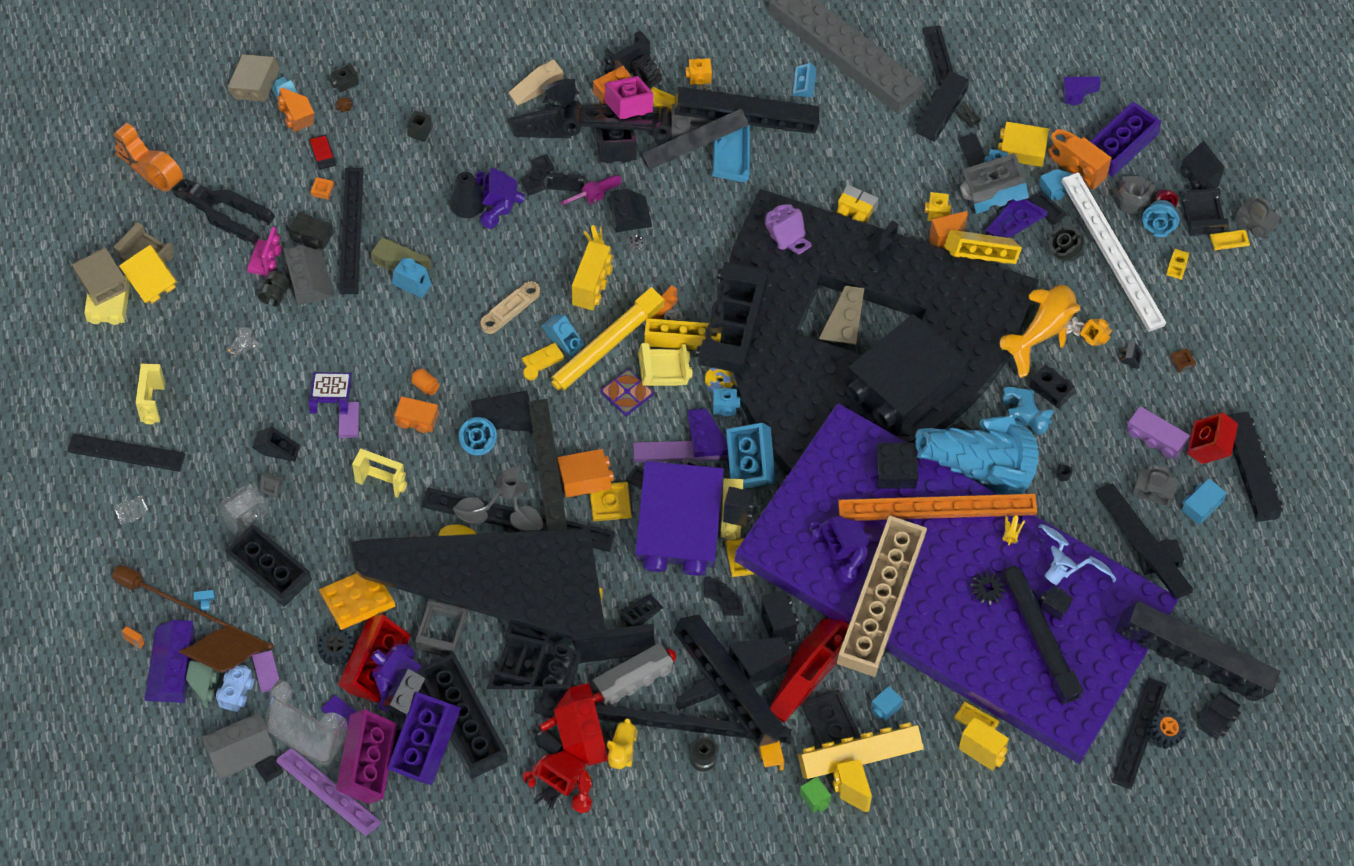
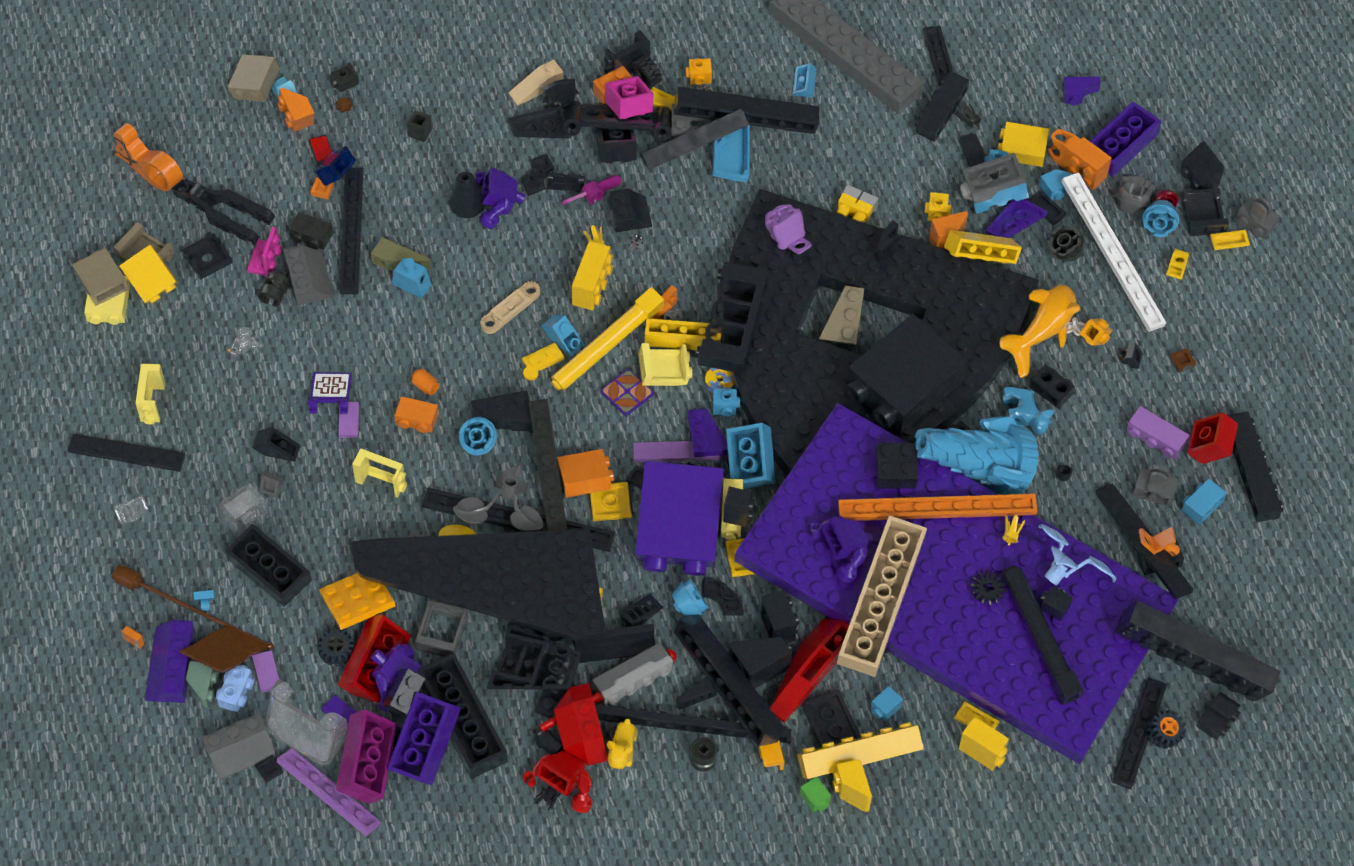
(207, 245): none -> black piece
(335, 166): none -> clear blue brick
(688, 599): none -> dark azure cone
(1162, 541): none -> orange bracket

